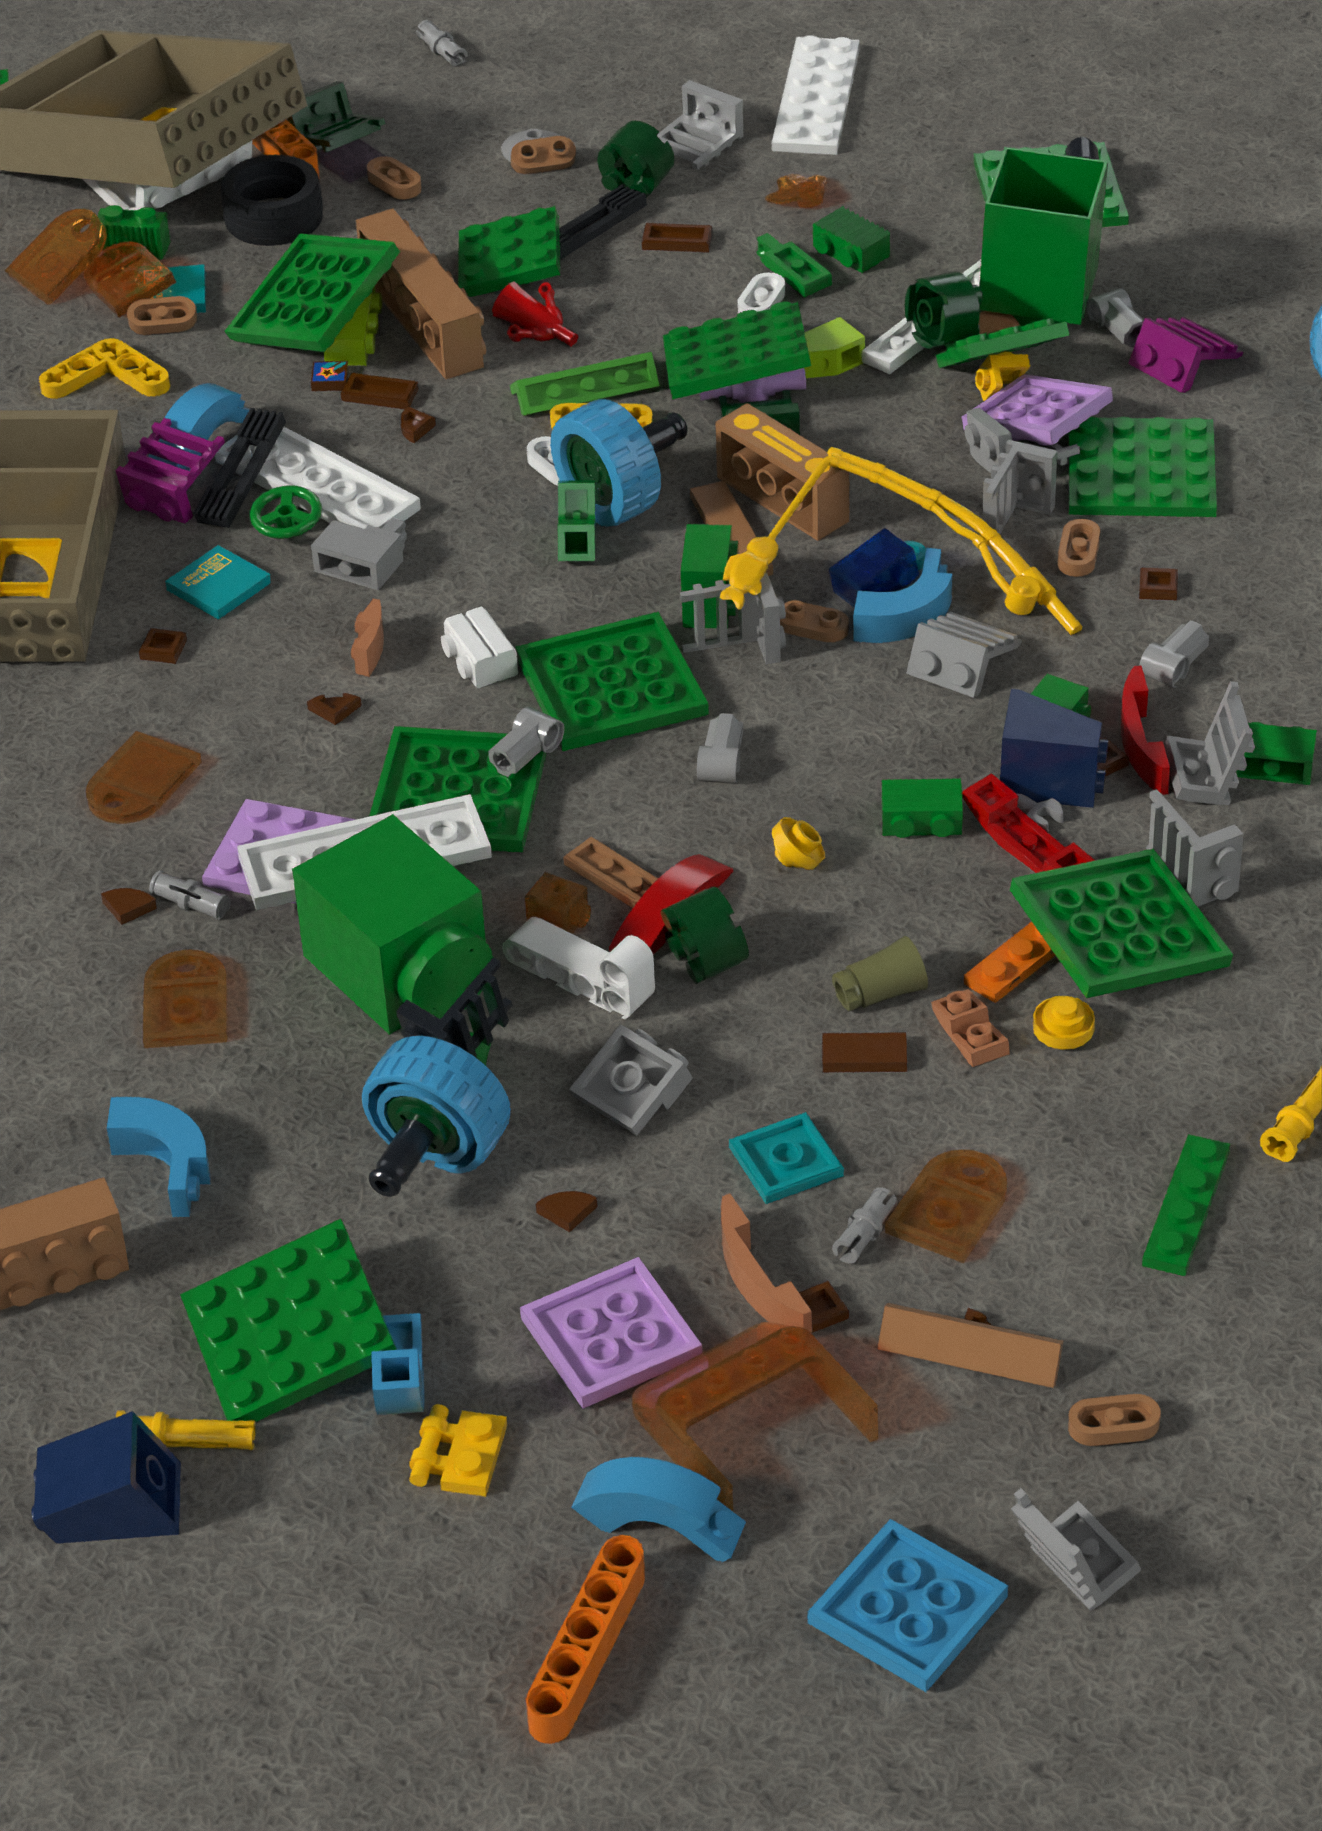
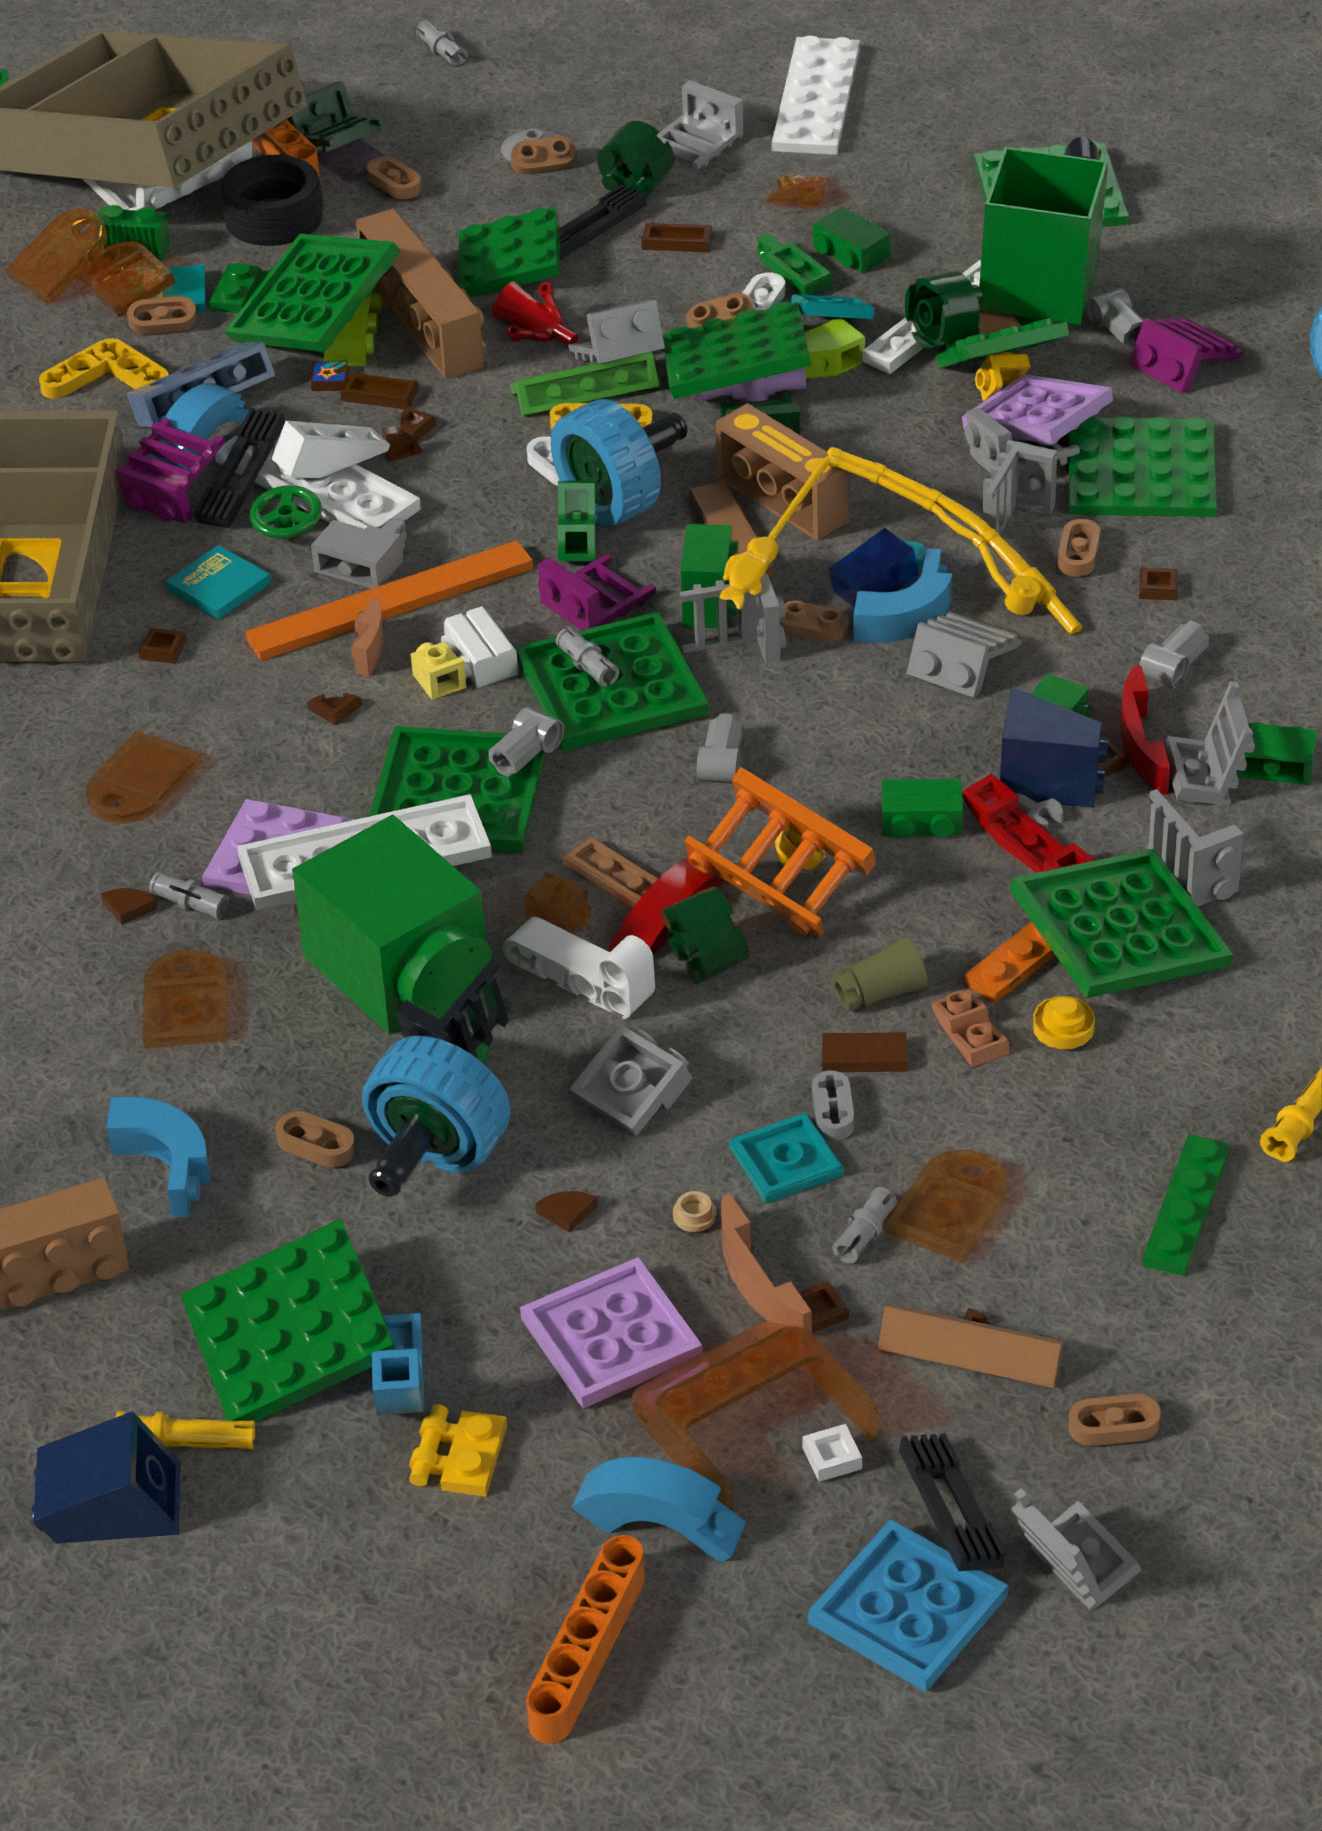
(230, 369): none -> sand blue brick
(236, 287): none -> green plate
(322, 1139): none -> medium nougat plate
(323, 449): none -> white slope
(395, 599): none -> orange tile
(401, 443): none -> reddish brown tile
(434, 661): none -> light yellow brick
(578, 596): none -> magenta plate
(587, 656): none -> light grey pin
(621, 332): none -> light grey plate
(694, 1212): none -> tan plate
(718, 308): none -> medium nougat plate
(783, 814): none -> orange fence
(832, 1452): none -> white plate
(833, 306): none -> teal tile
(841, 1104): none -> light grey beam
(934, 1459): none -> black container

